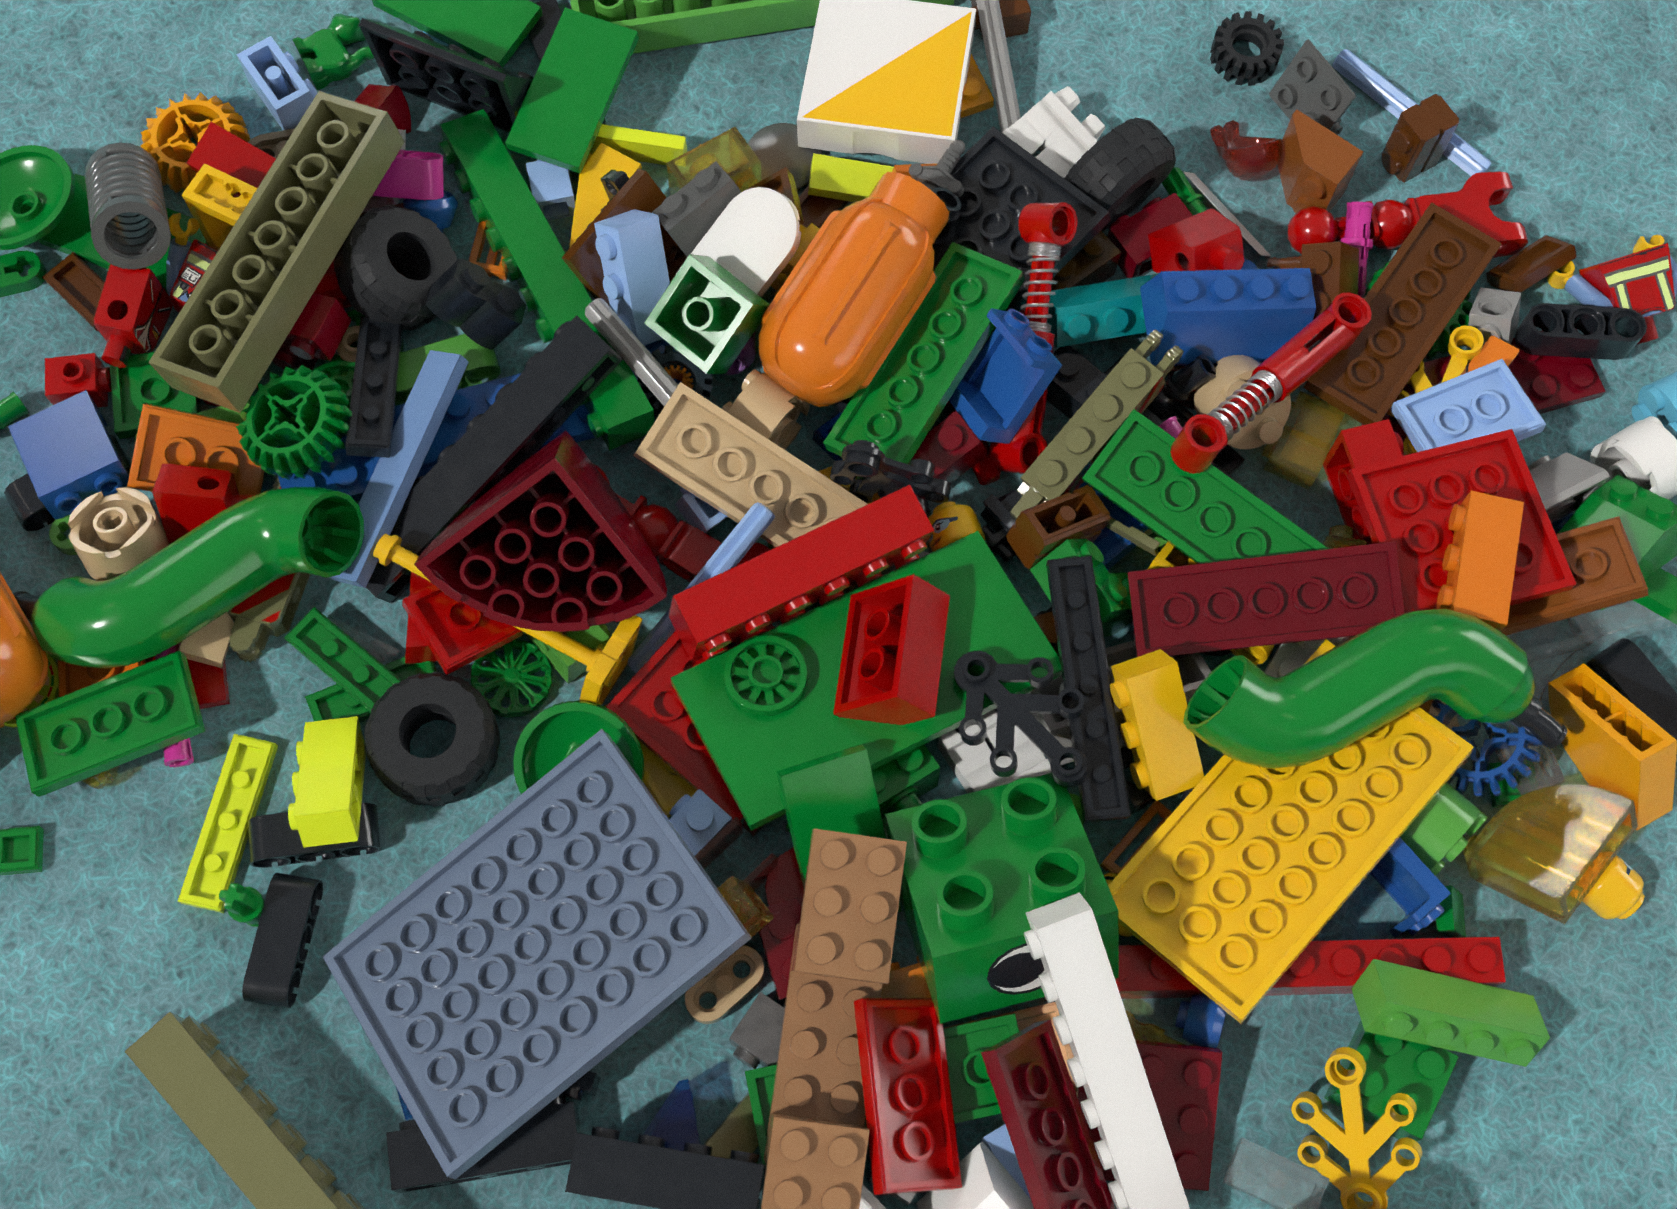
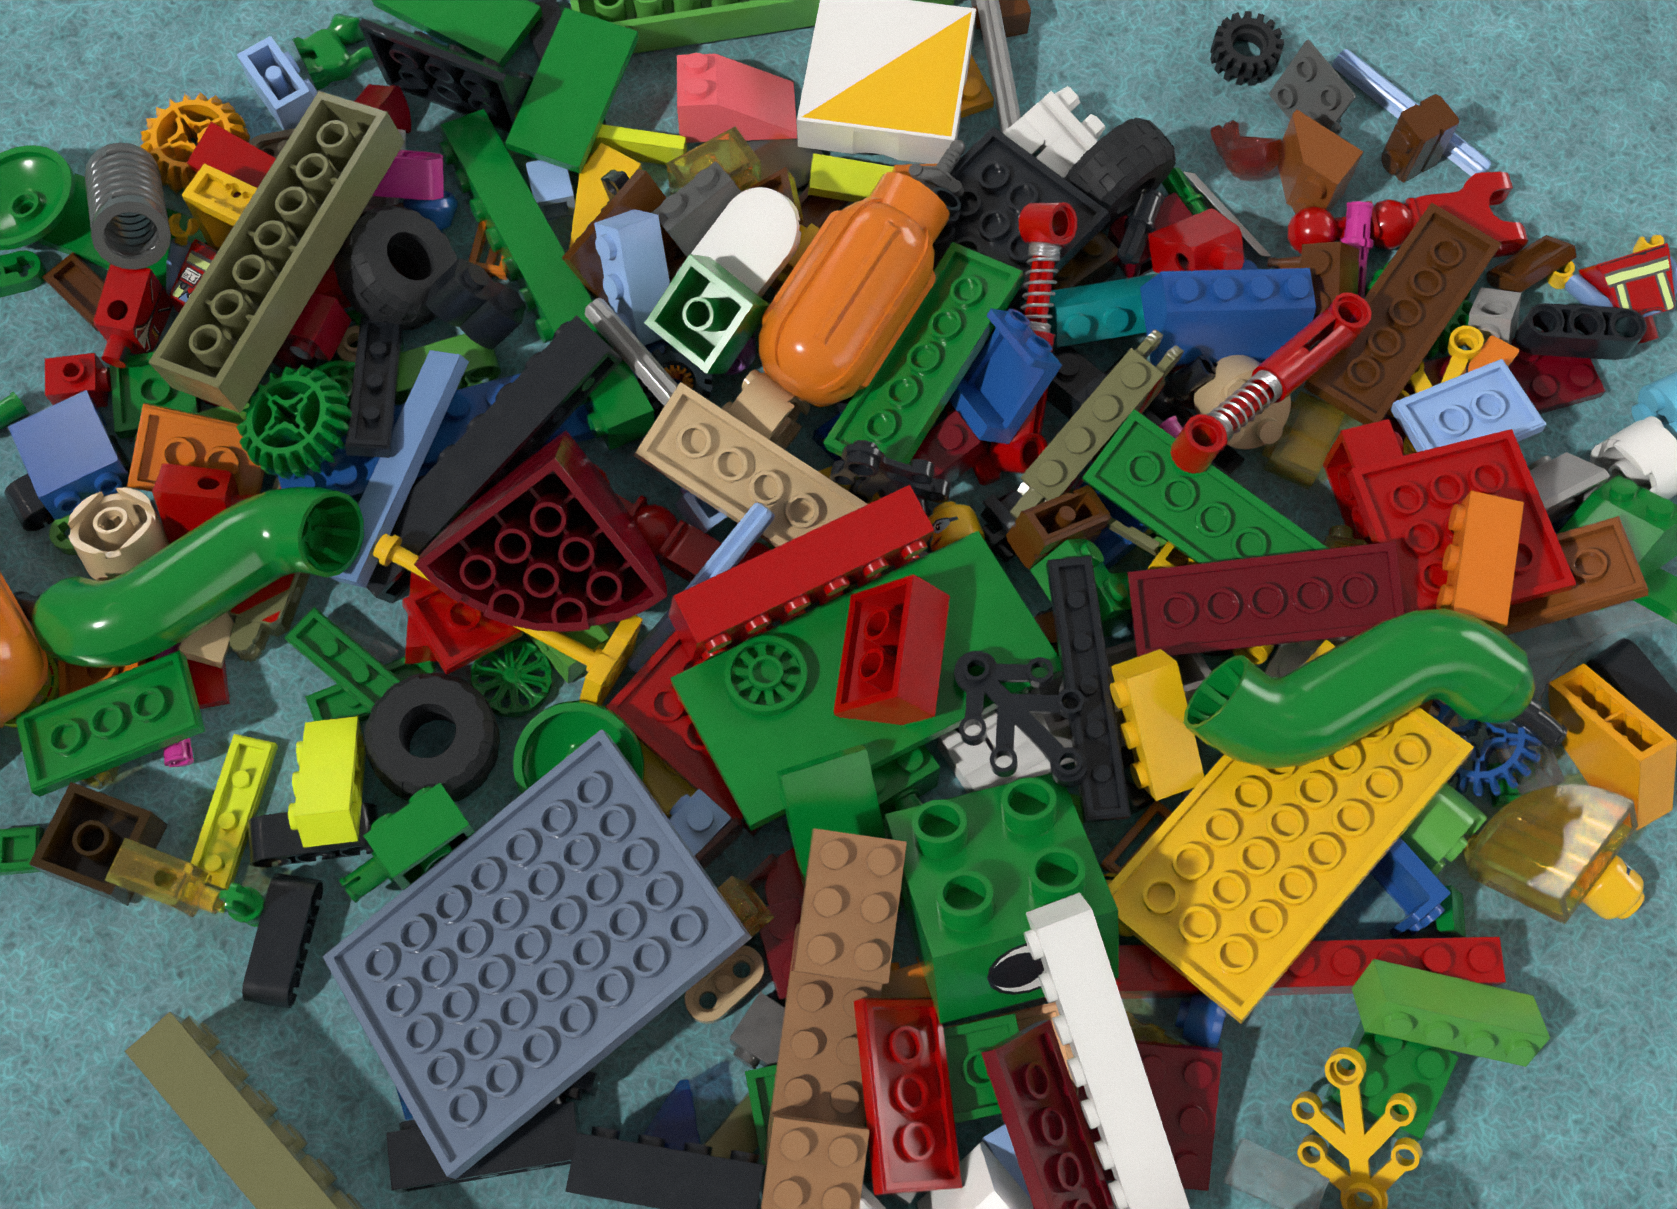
(87, 837): none -> dark brown brick
(163, 879): none -> clear yellow torso
(409, 842): none -> green brick
(724, 94): none -> coral slope
(1139, 226): none -> black axle

